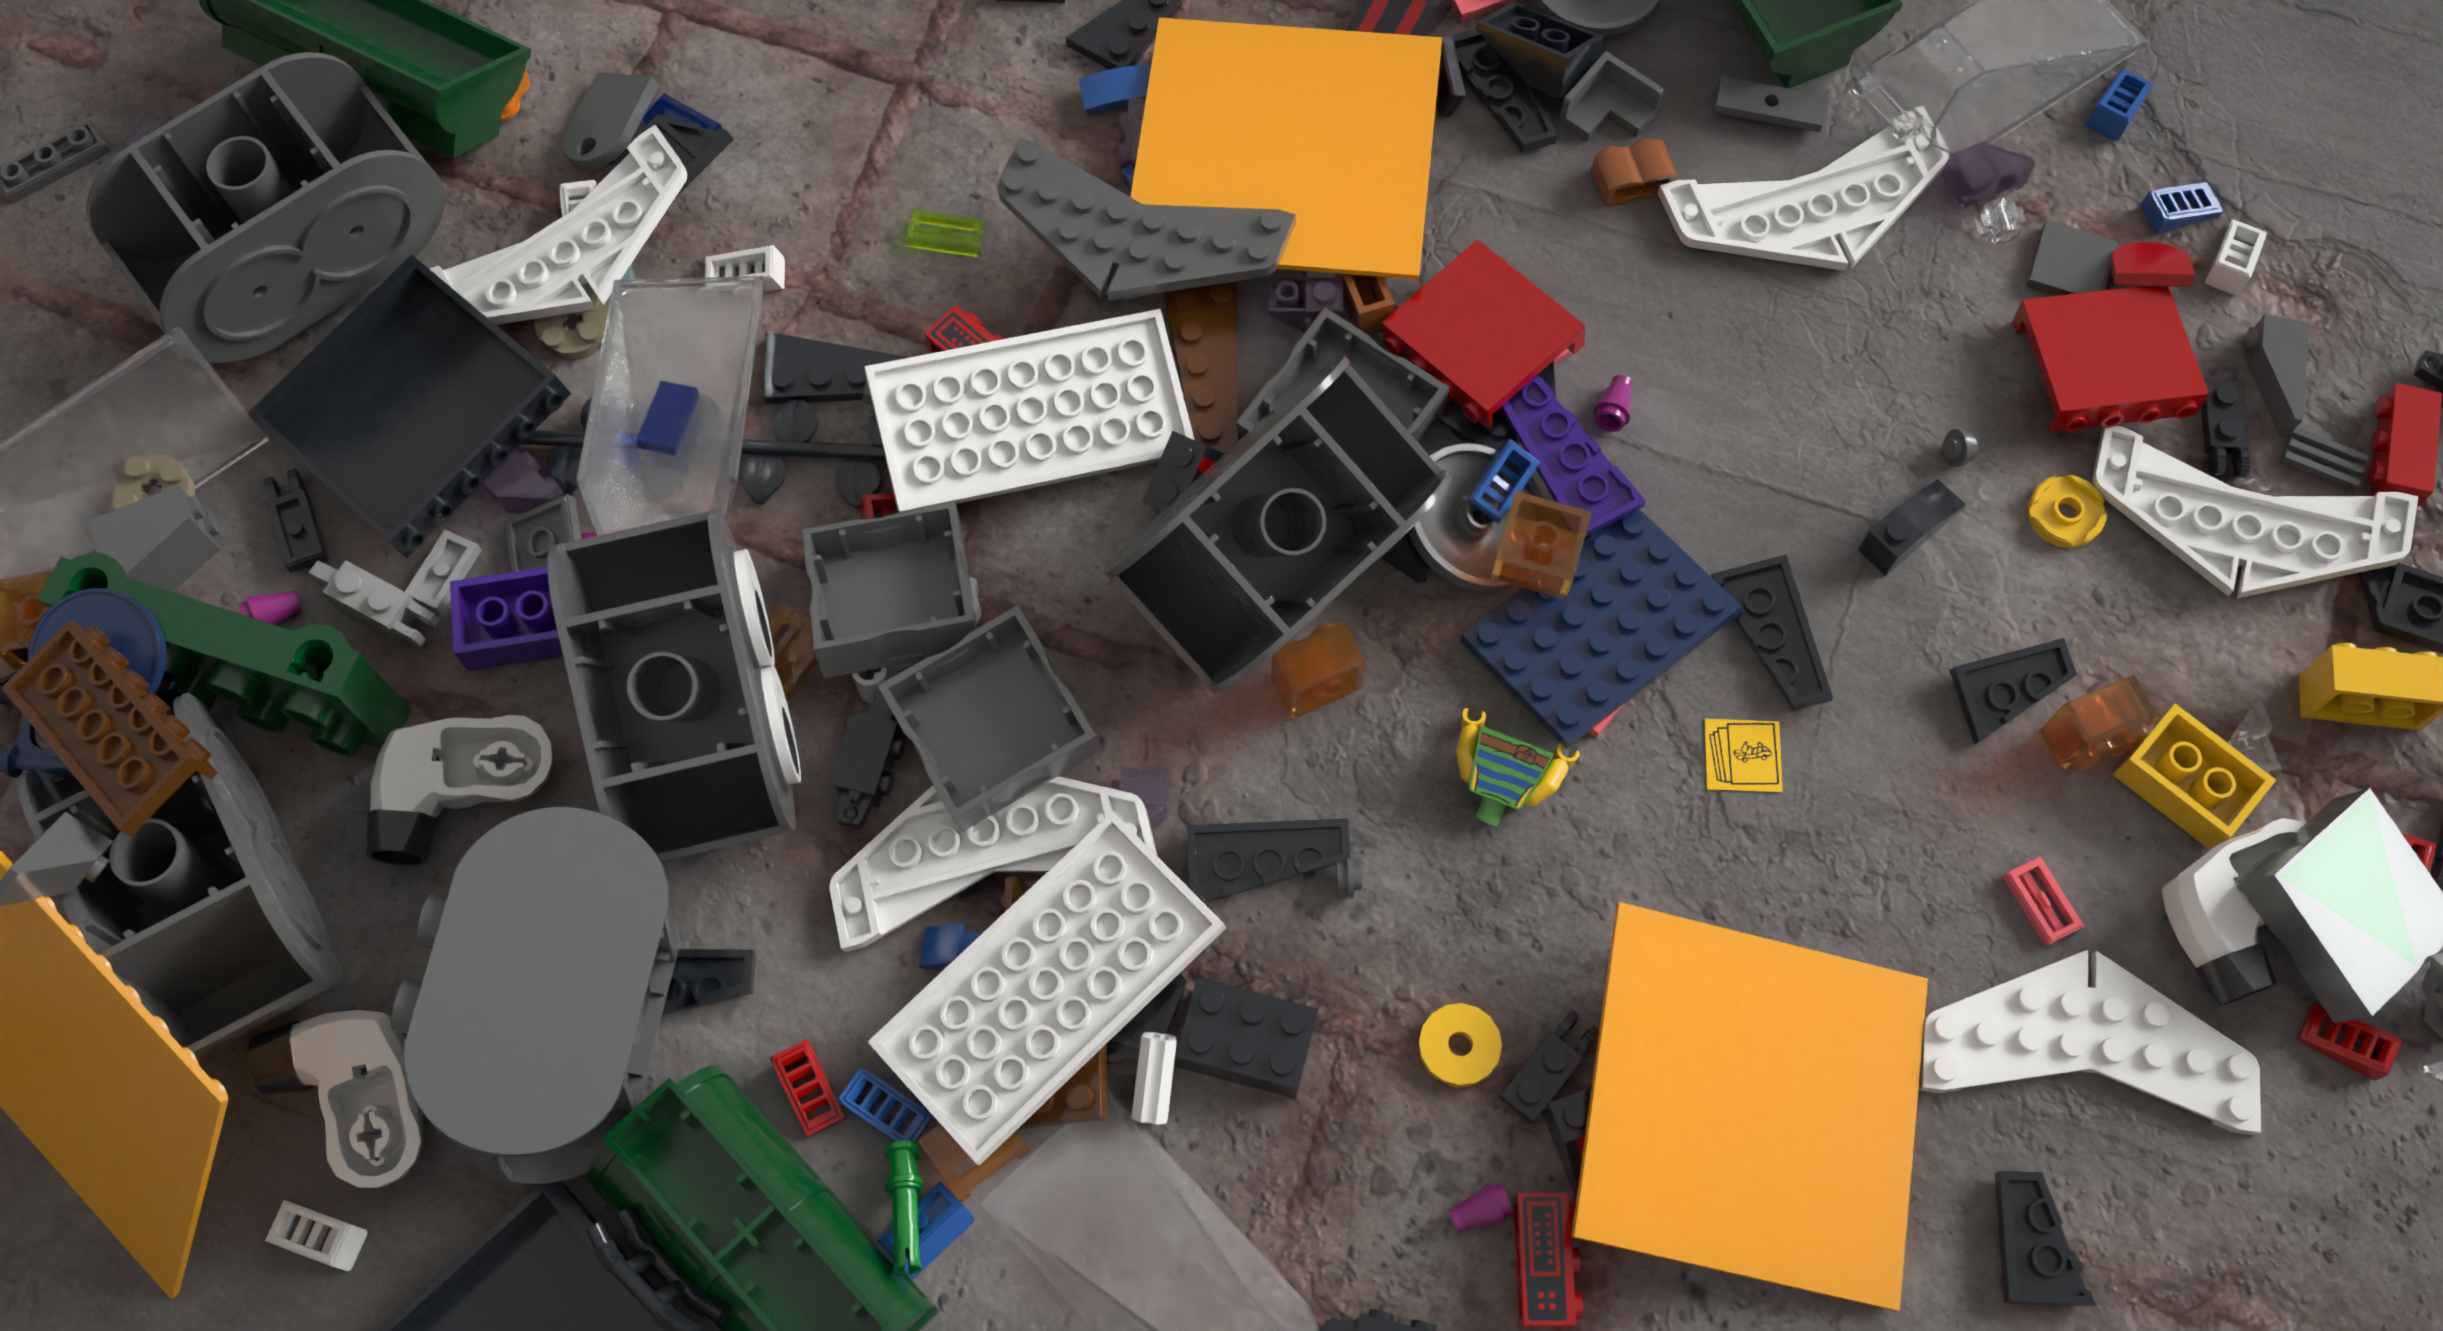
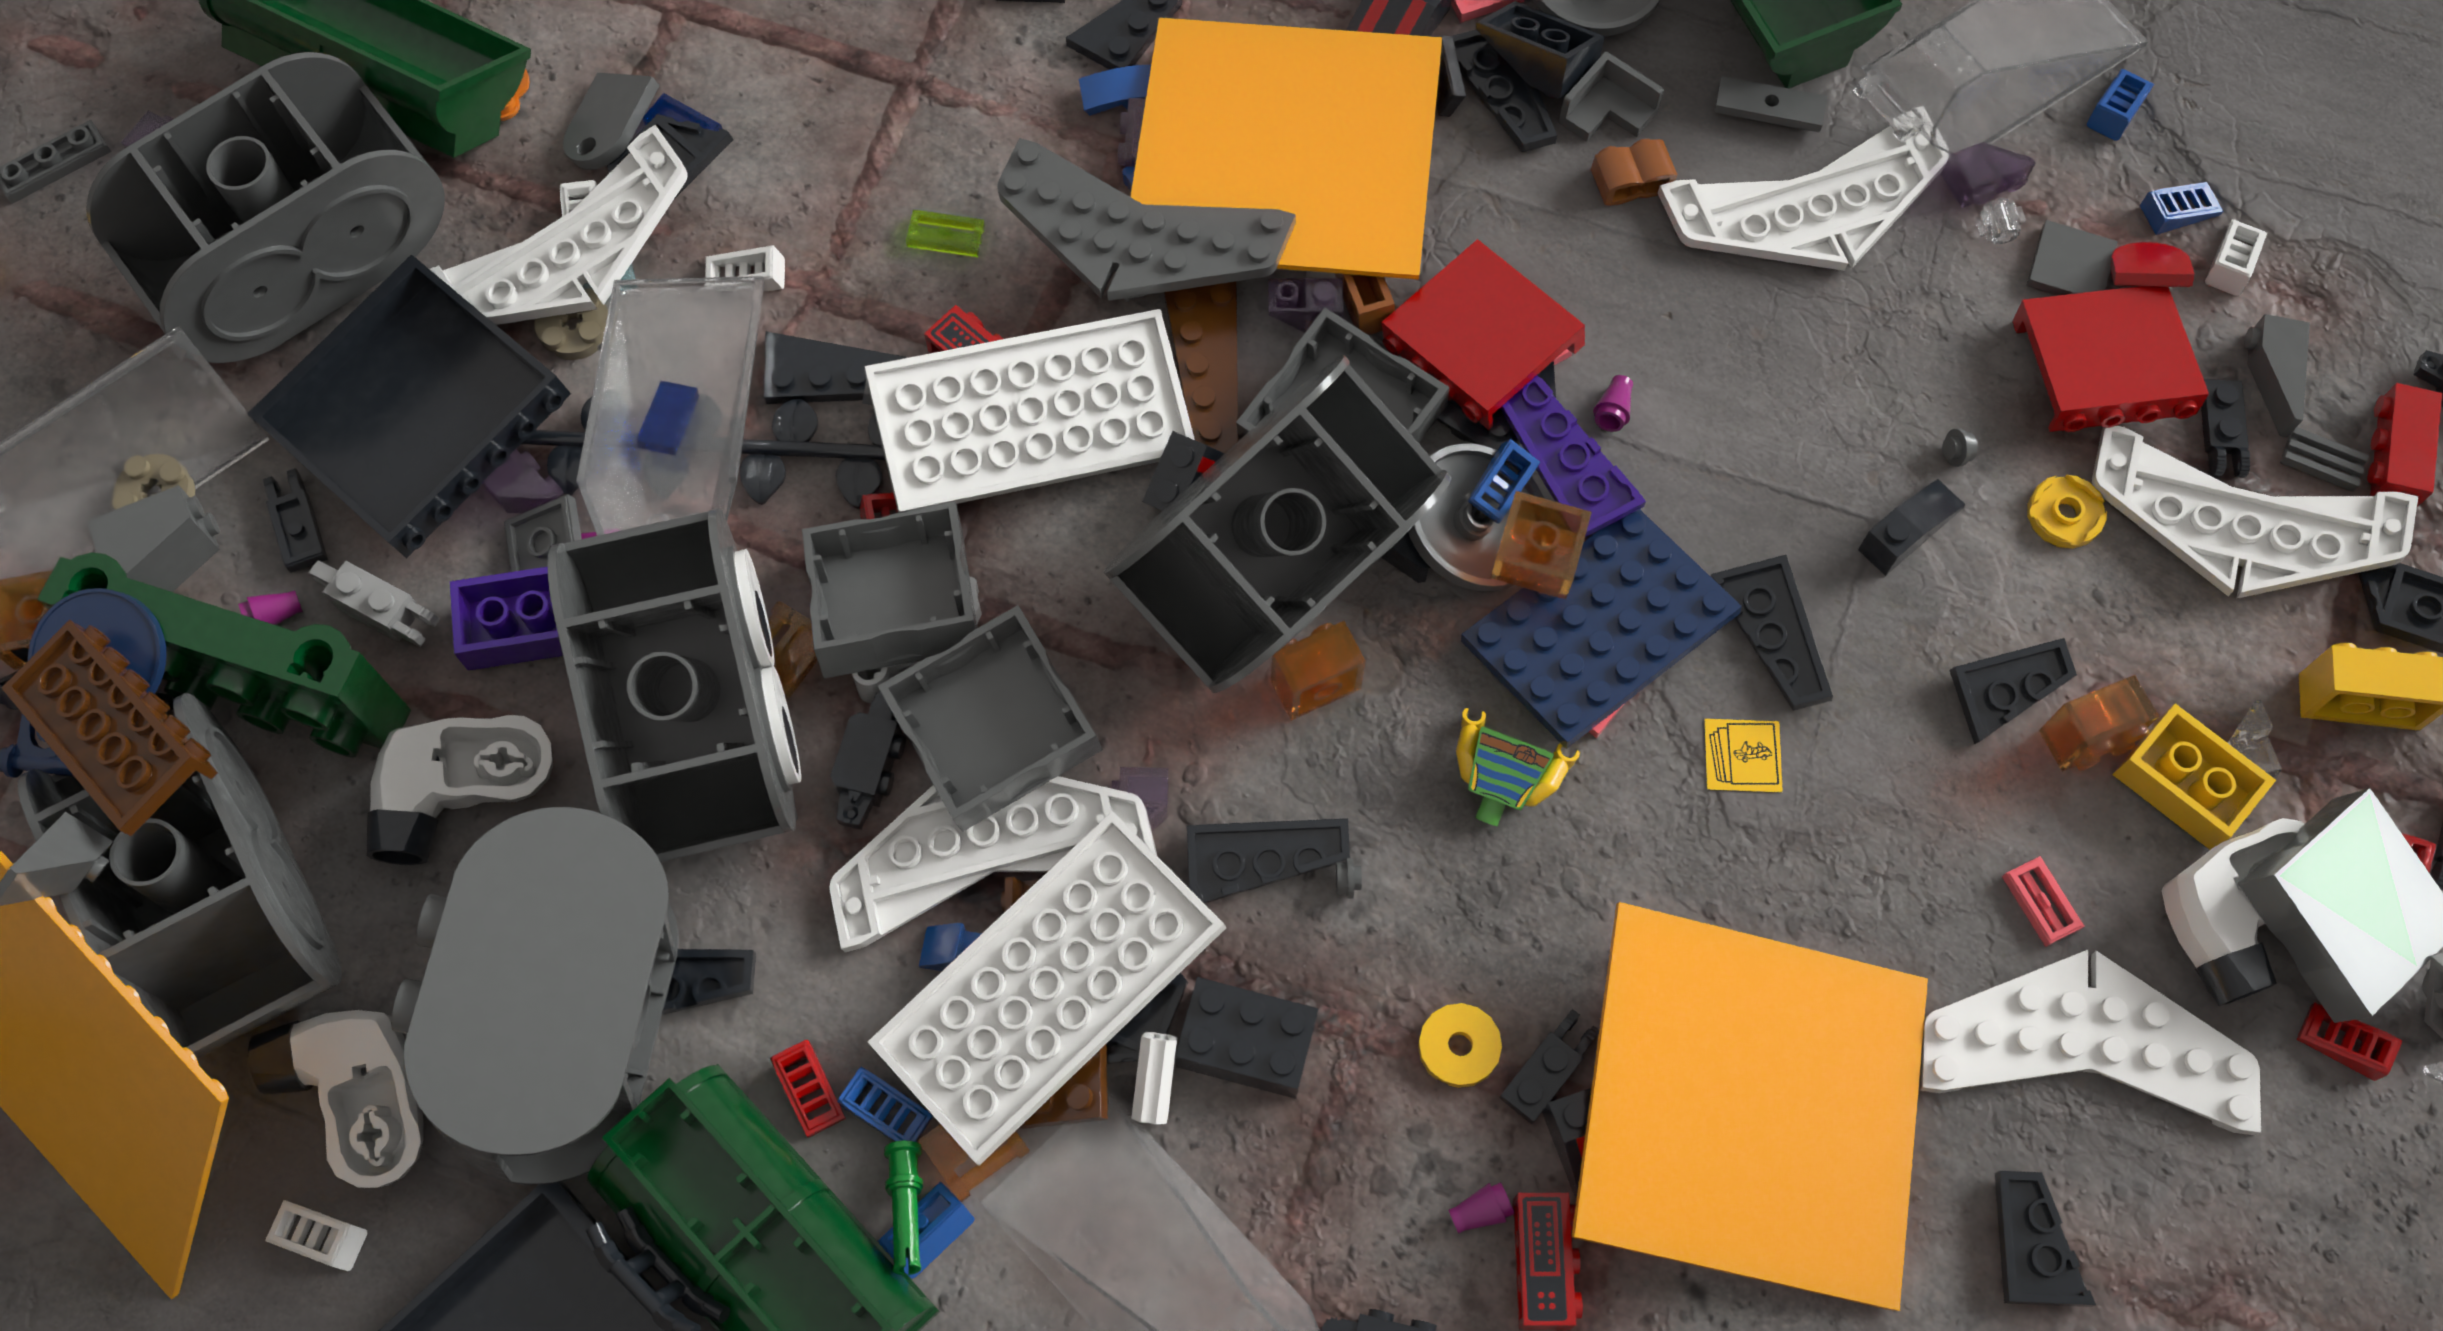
(446, 562): light grey plate -> none

